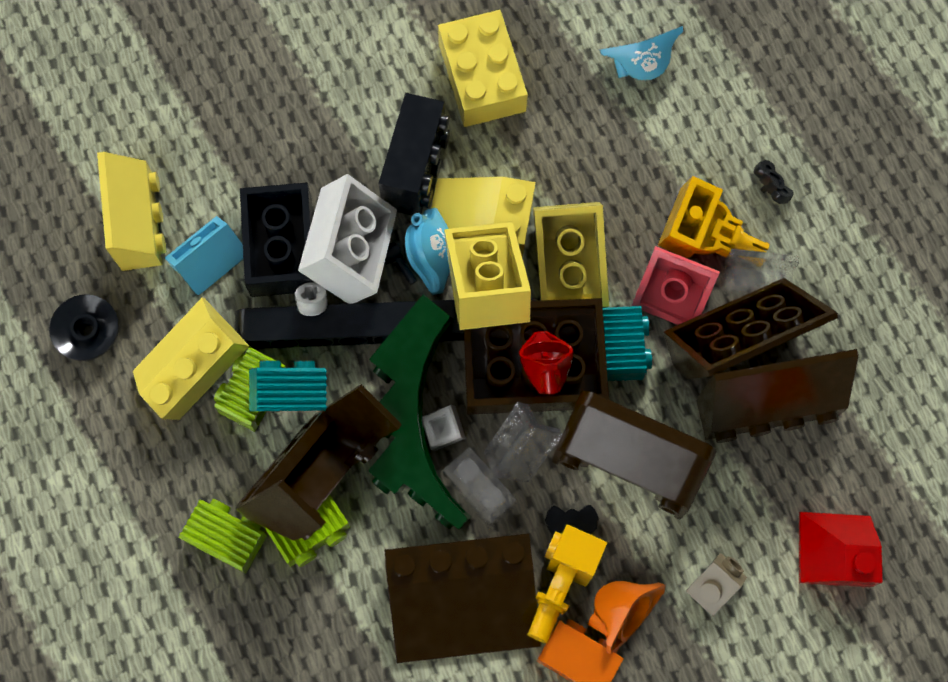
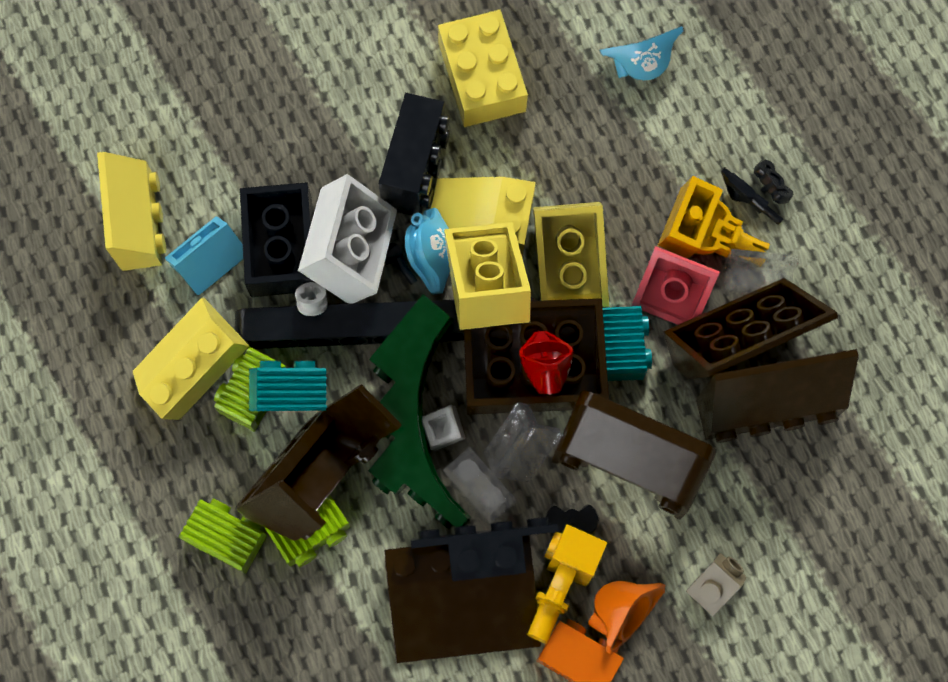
(73, 317): black dish -> none
(485, 552): none -> black bracket
(743, 192): none -> black hand
(839, 550): red slope -> none

